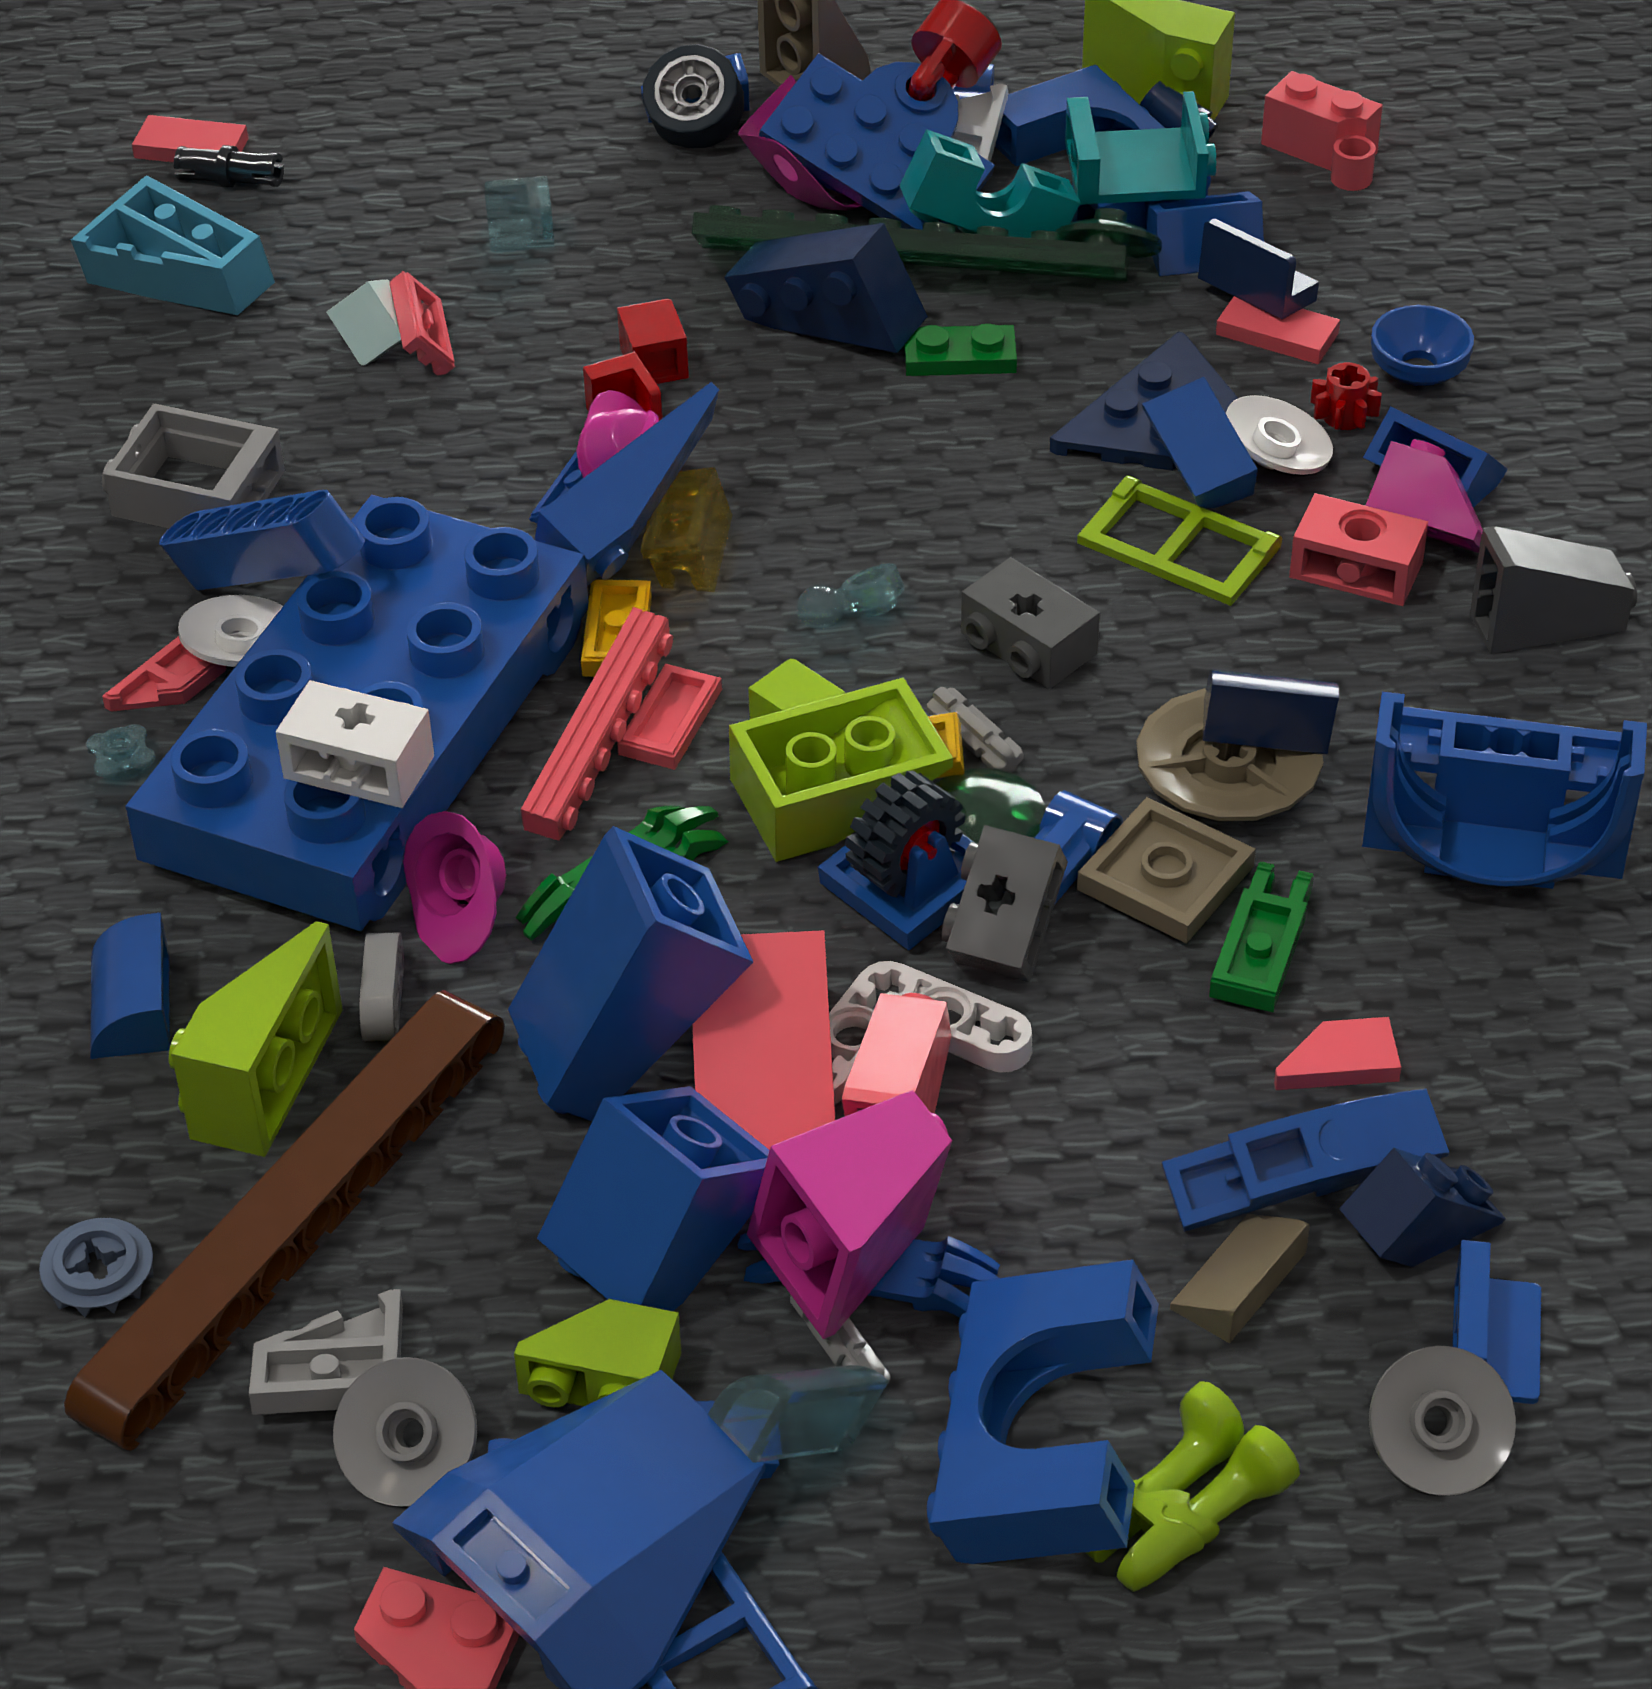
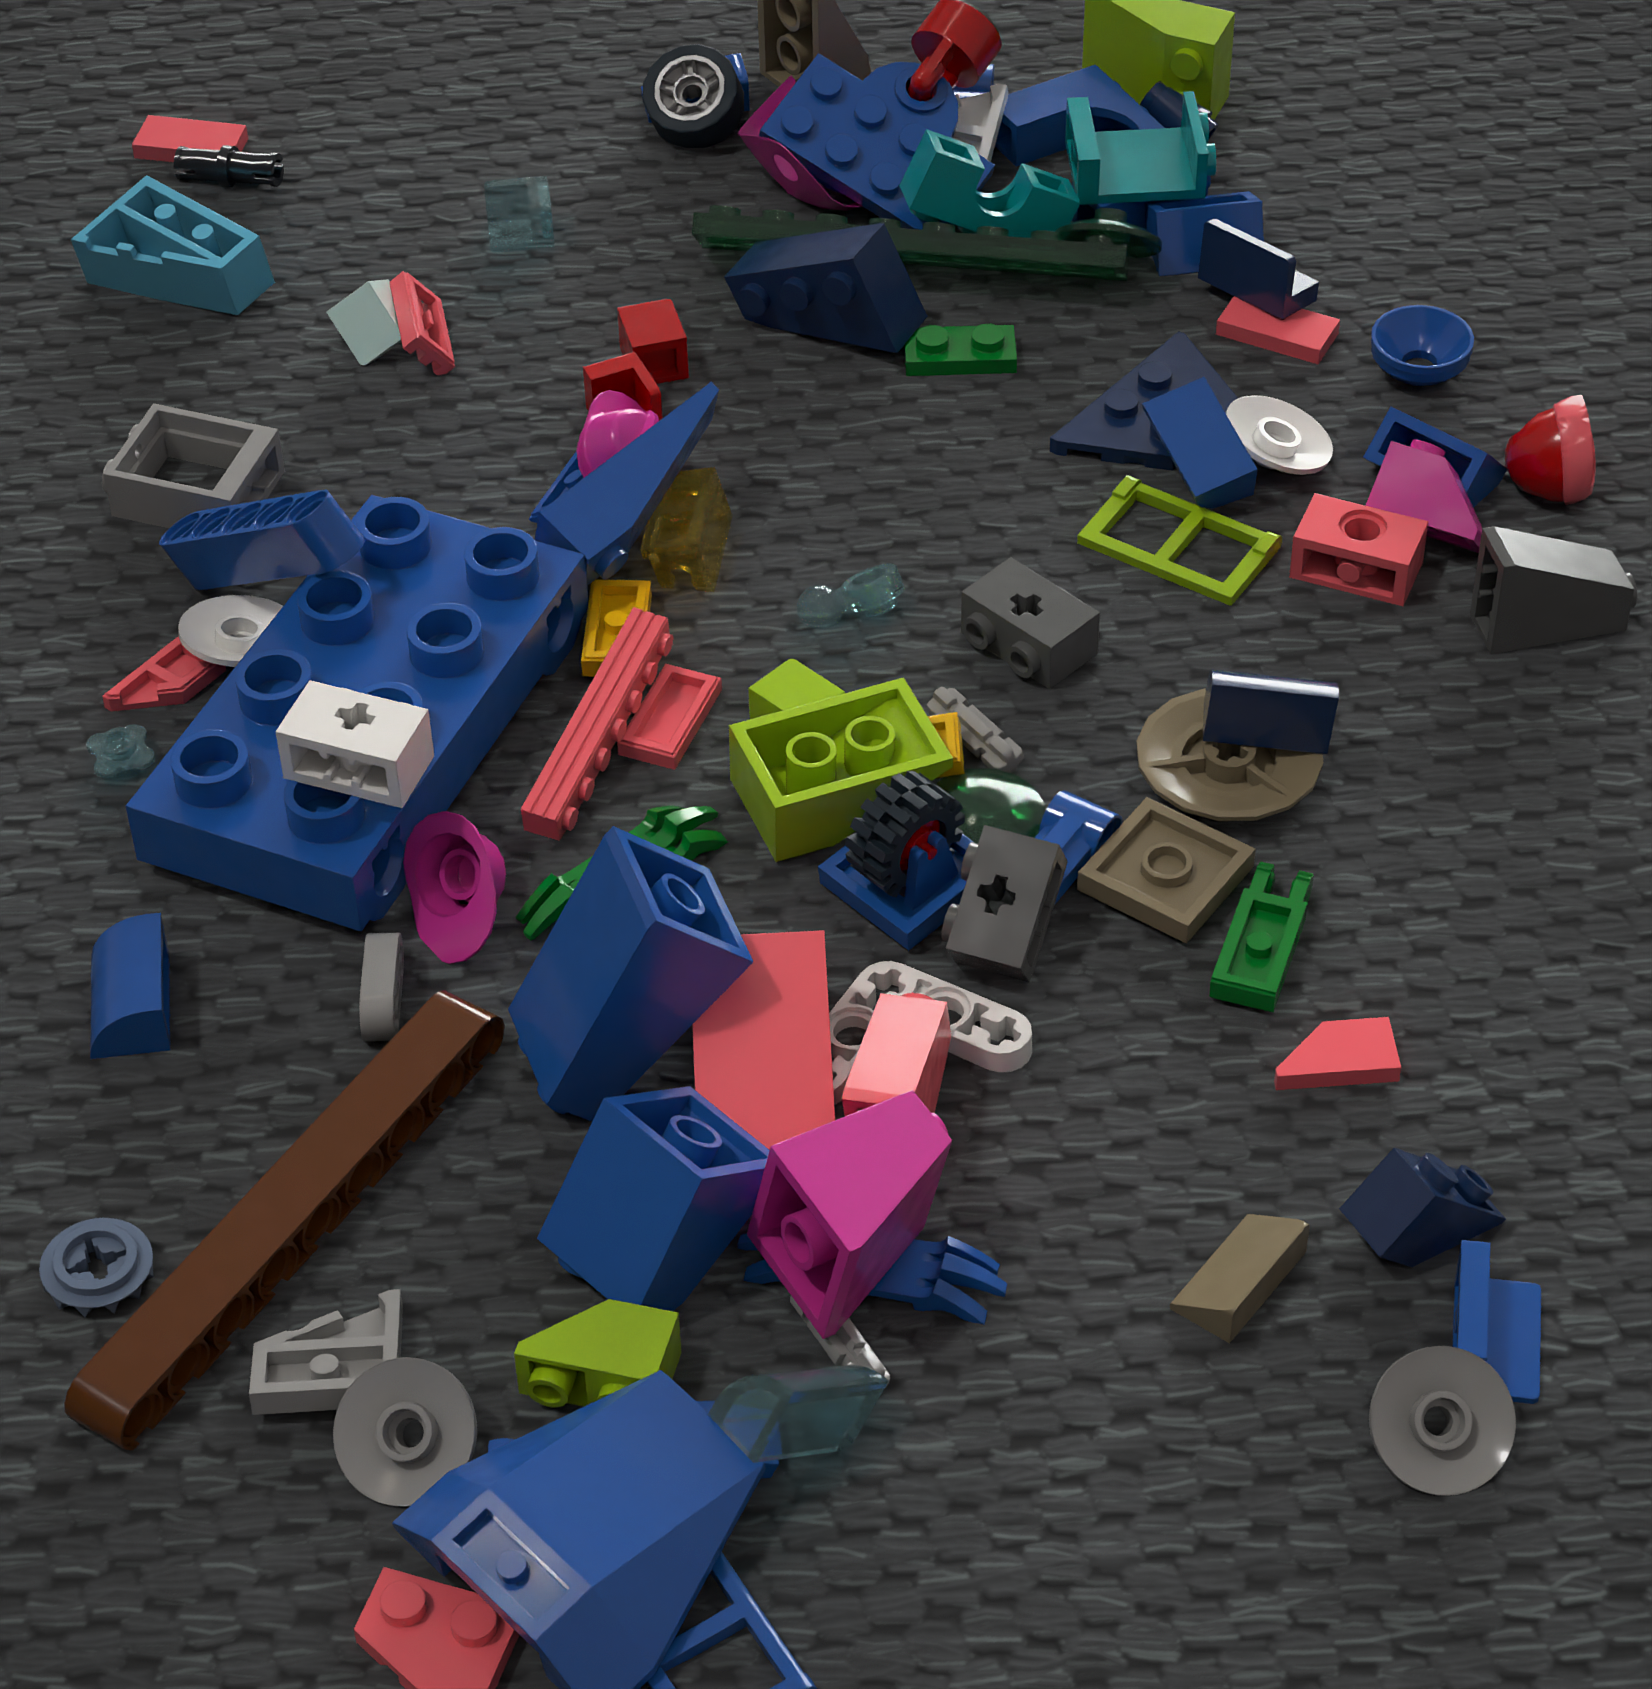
(257, 1043): lime slope -> none
(1014, 1340): blue arch -> none
(1180, 1527): lime piece -> none
(1300, 1156): blue slope -> none
(1324, 128): coral hinge -> none
(1346, 396): red gear -> none
(1502, 795): blue piece -> none
(1555, 453): none -> piece

